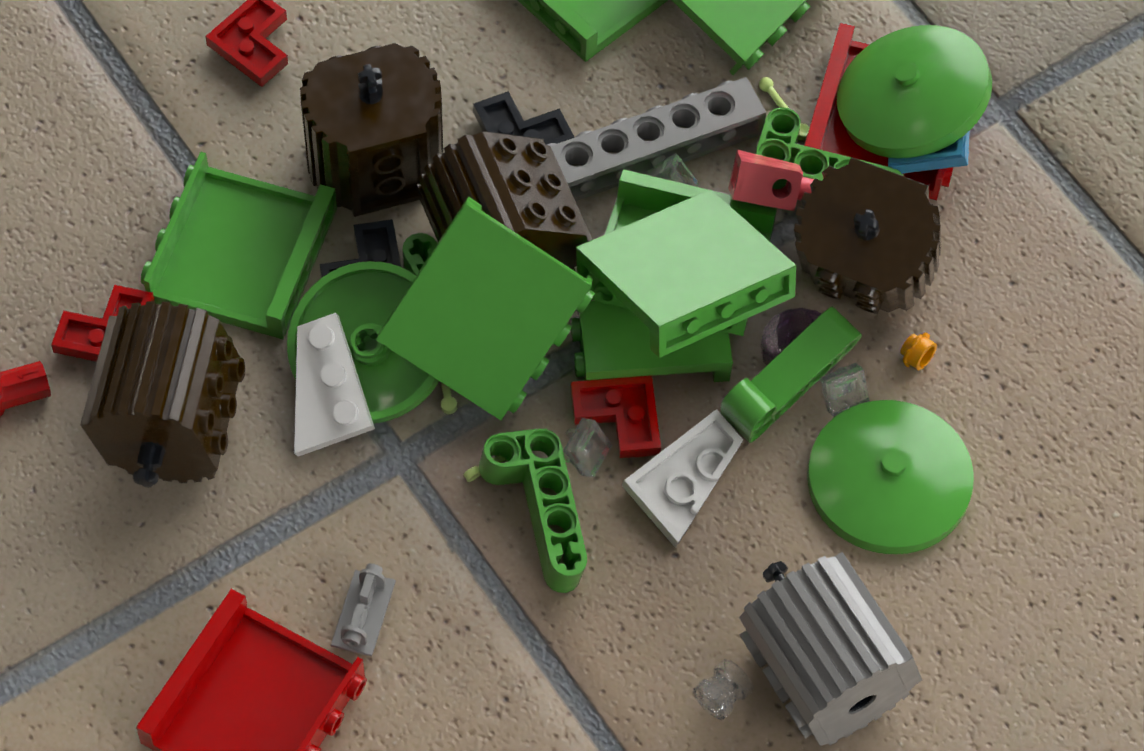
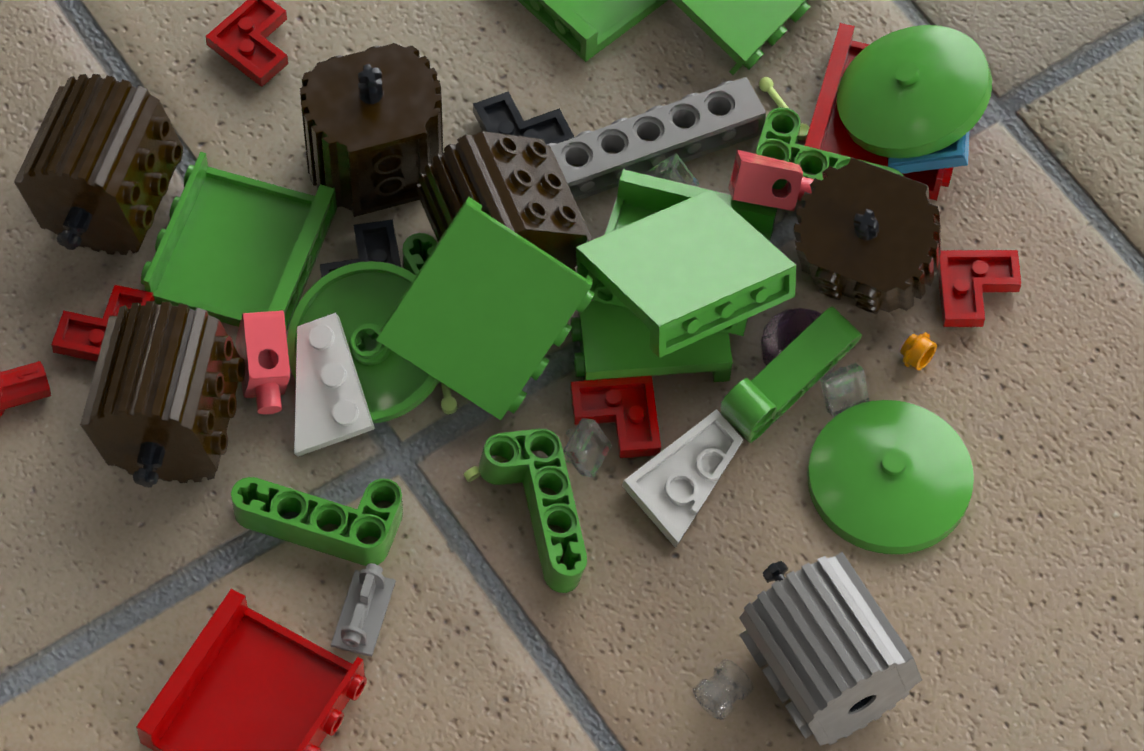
(100, 164): none -> dark brown piece
(261, 504): none -> bright green beam
(264, 348): none -> coral torso
(967, 275): none -> red plate

